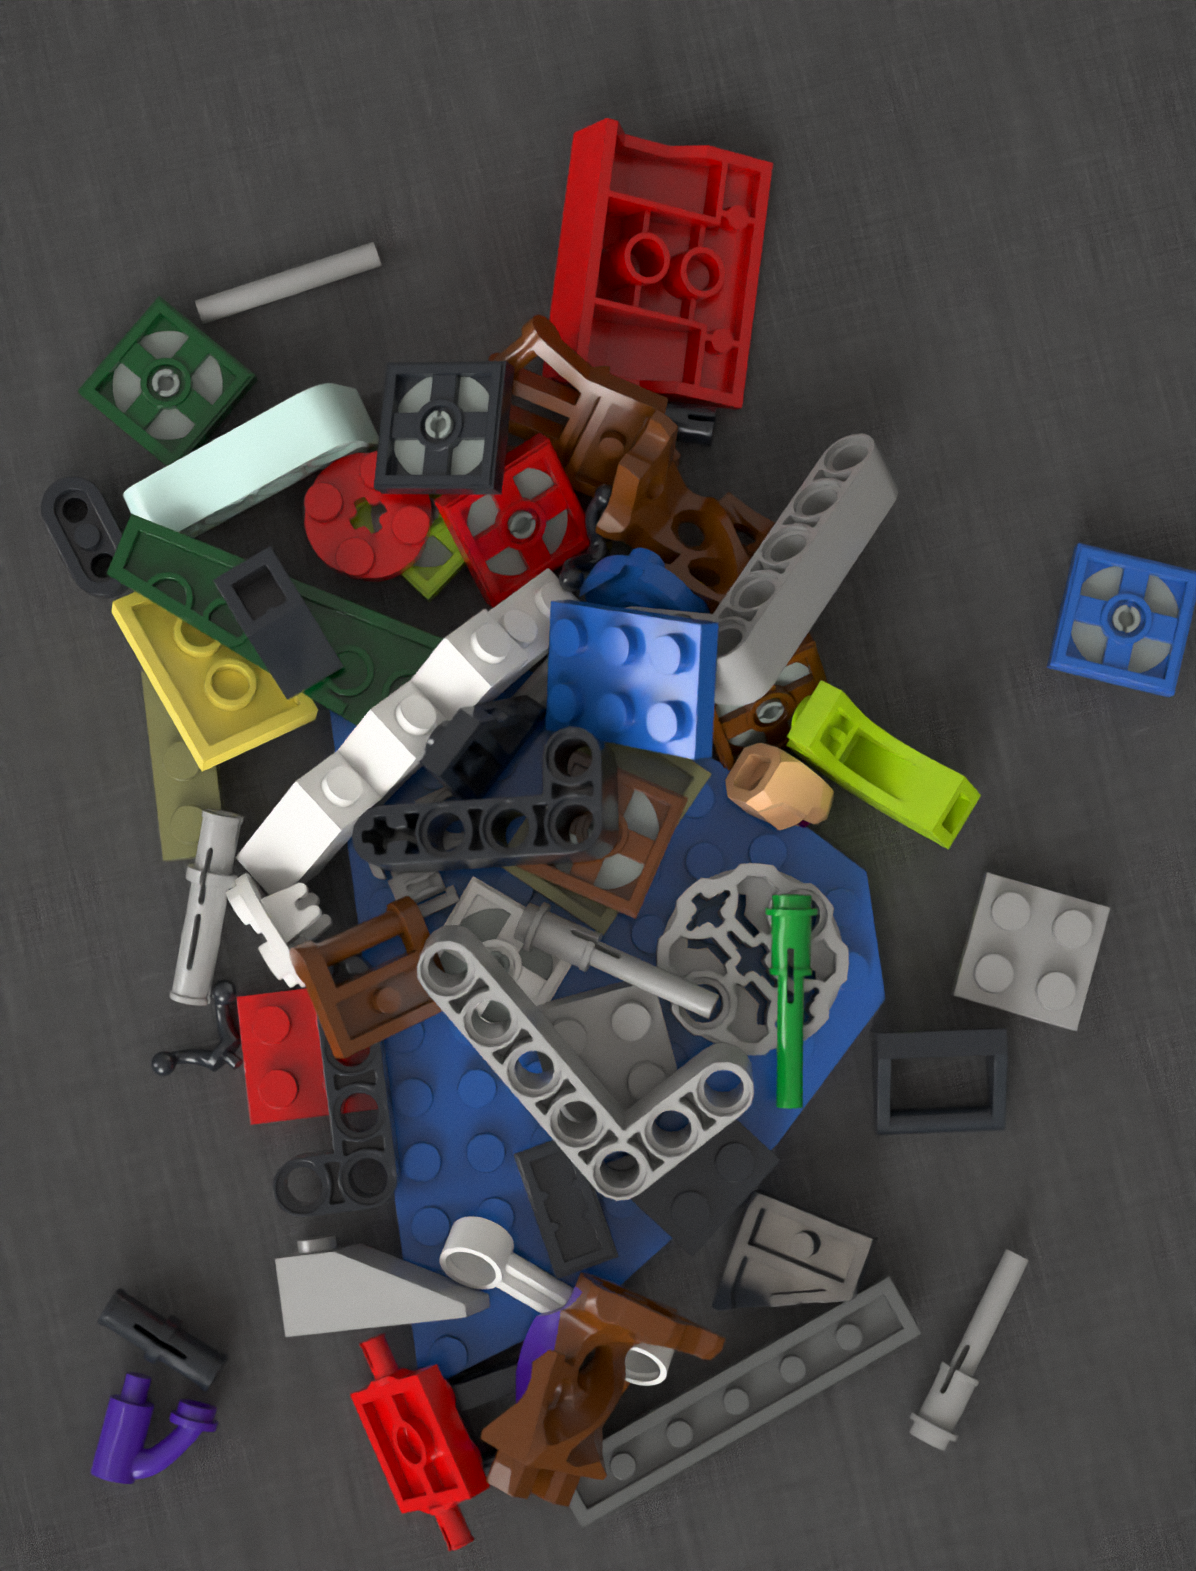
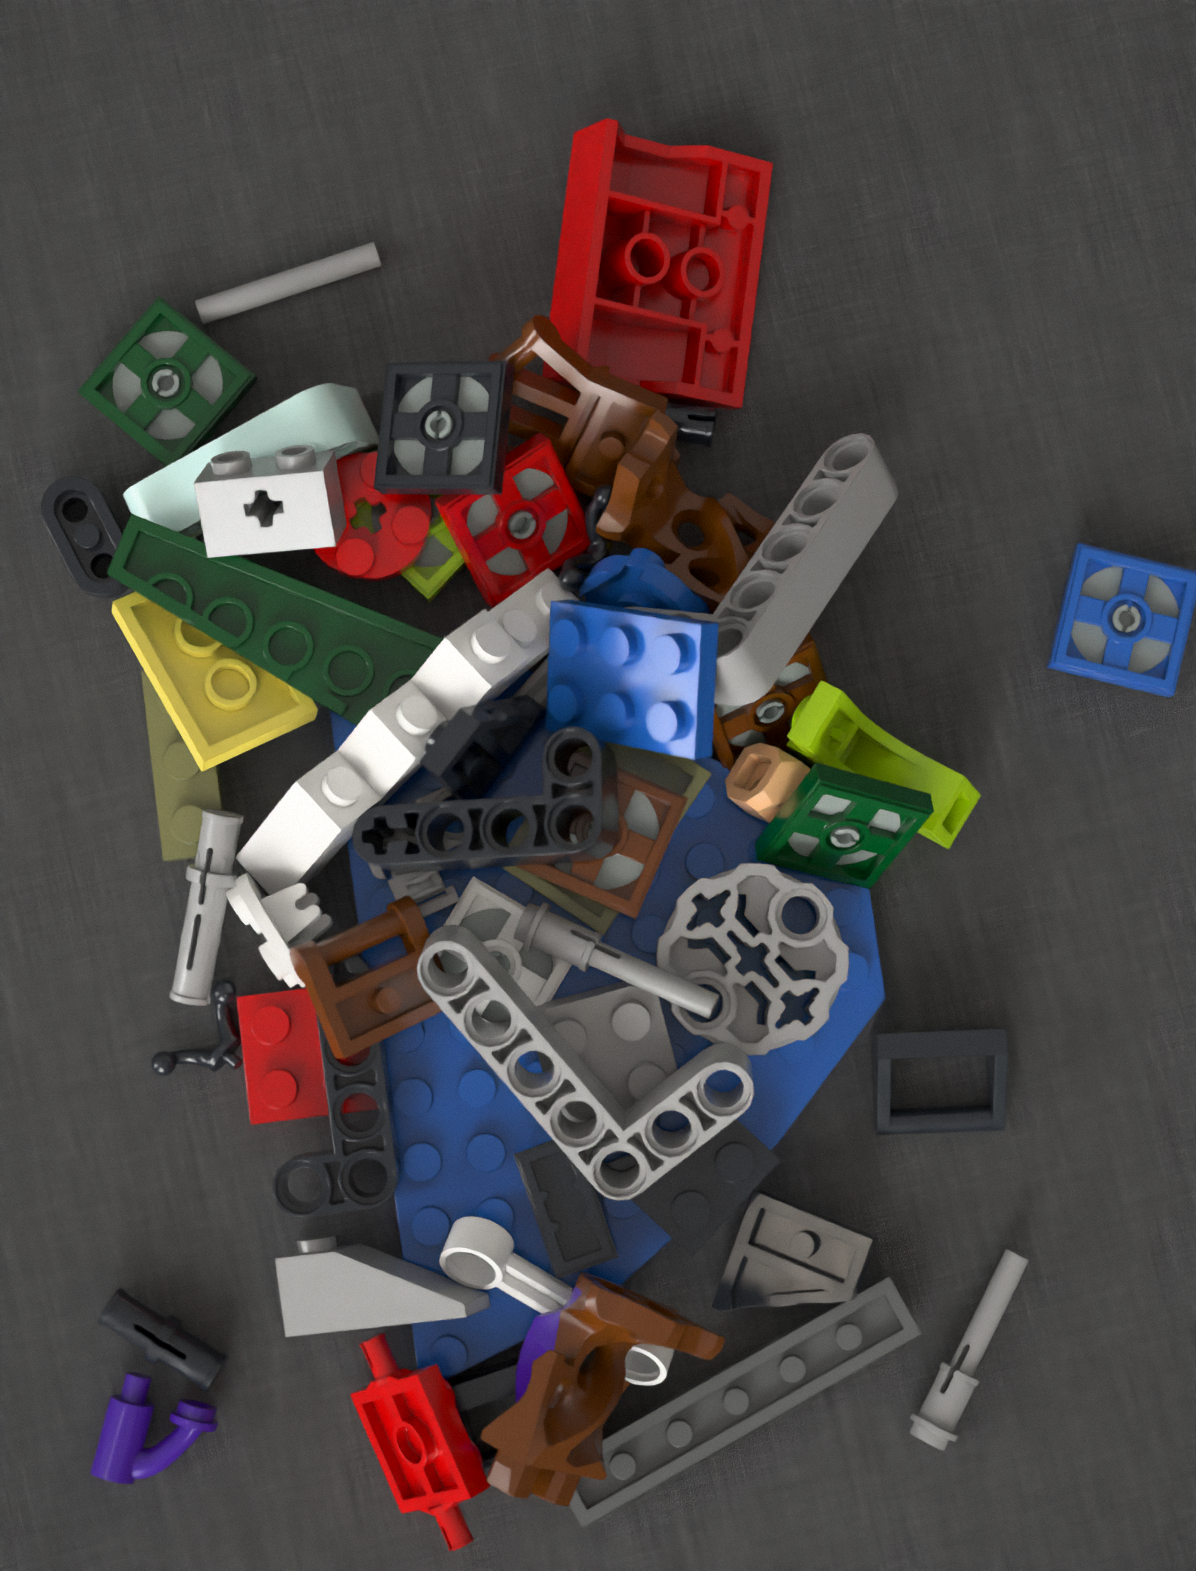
(243, 522): none -> brick
(278, 623): black slope -> none
(790, 929): green pin -> none
(843, 826): none -> dark green piece
(1030, 951): light grey plate -> none

